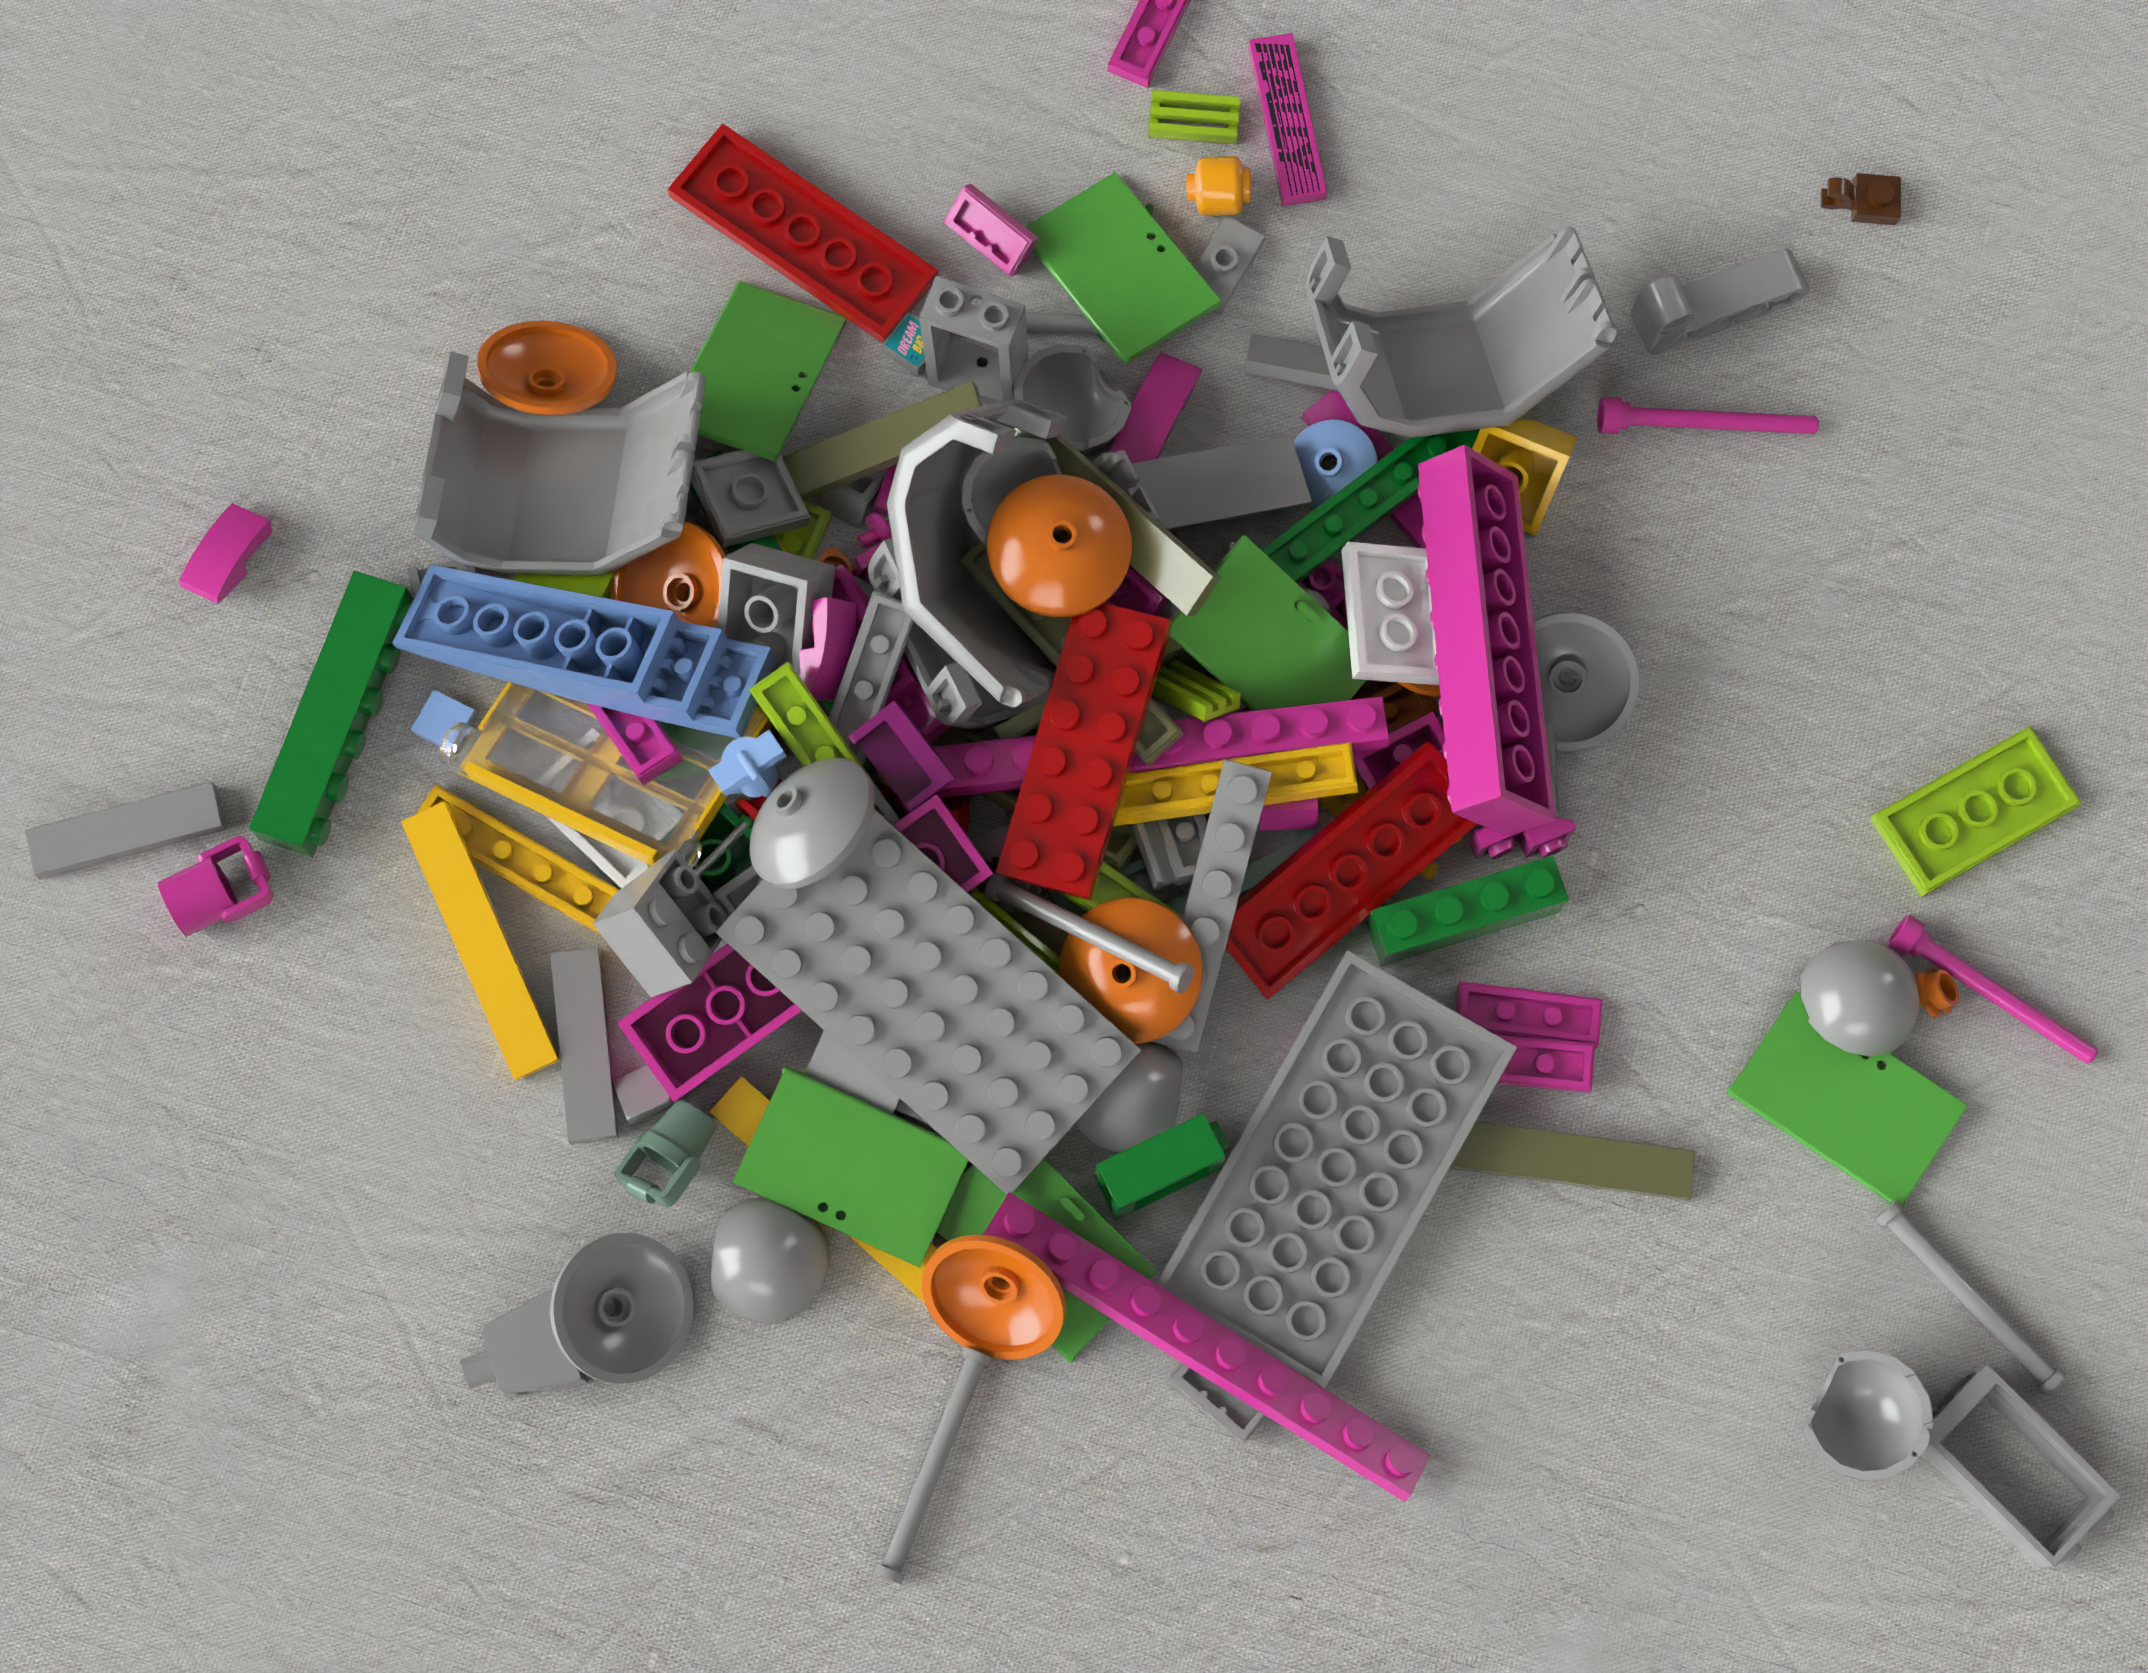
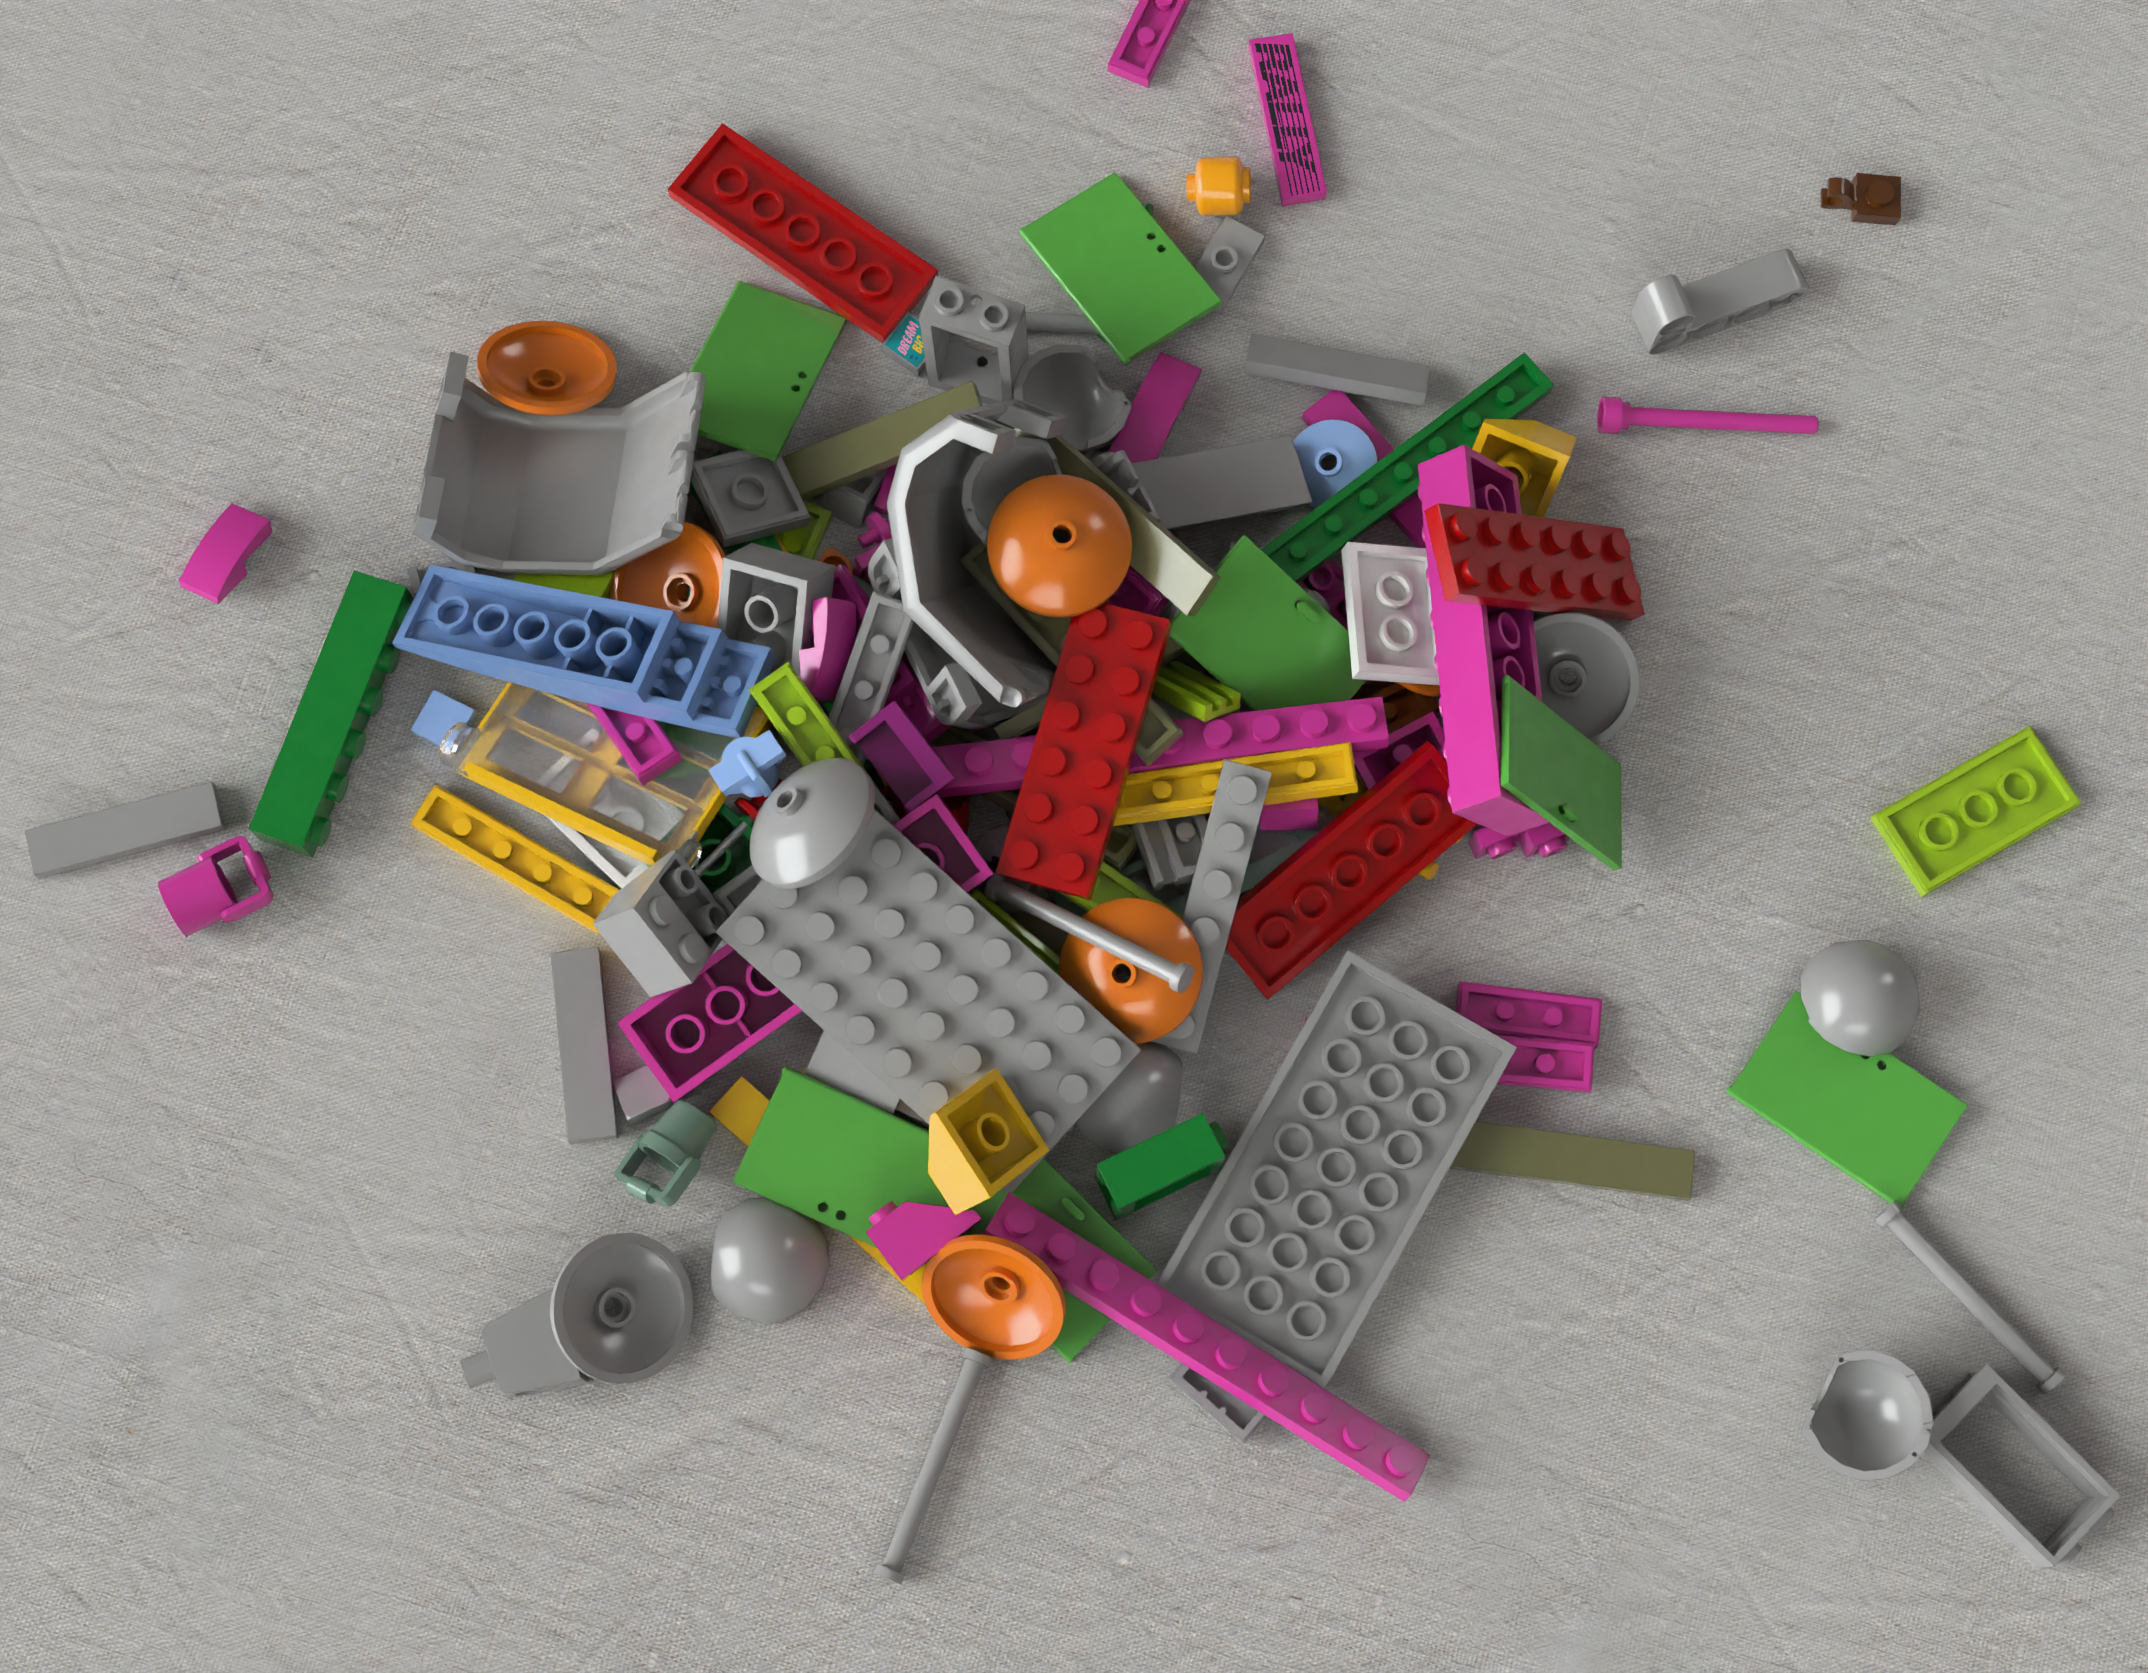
(480, 941): yellow tile -> none
(916, 1232): none -> dark pink slope
(981, 1142): none -> yellow slope
(991, 230): plate -> none
(1194, 109): lime tile -> none
(1467, 359): light grey windscreen -> none
(1467, 910): green brick -> none
(1533, 562): none -> red plate
(1560, 774): none -> bright green container
(1913, 939): dark pink piece -> none
(1937, 991): orange plate -> none

